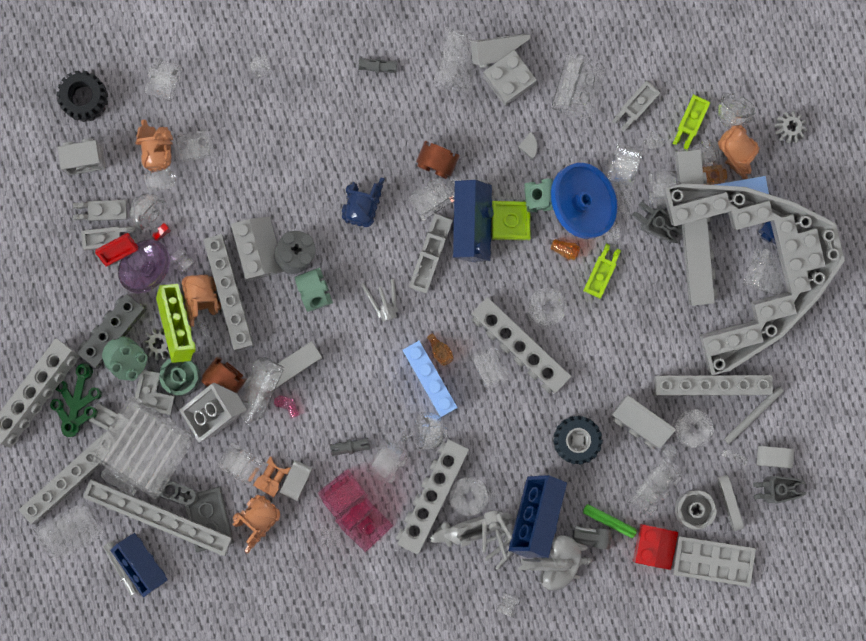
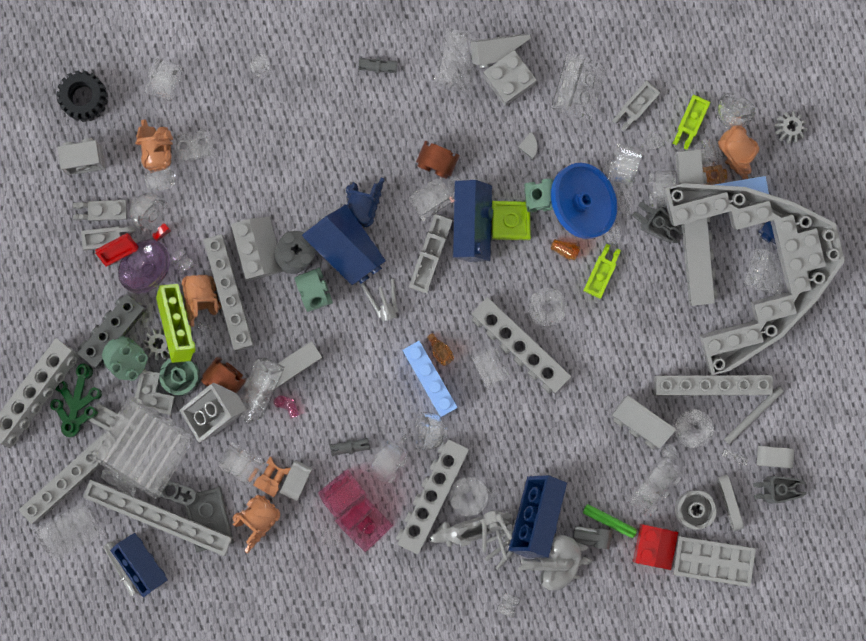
(345, 245): none -> dark blue slope
(577, 440): black wheel -> none

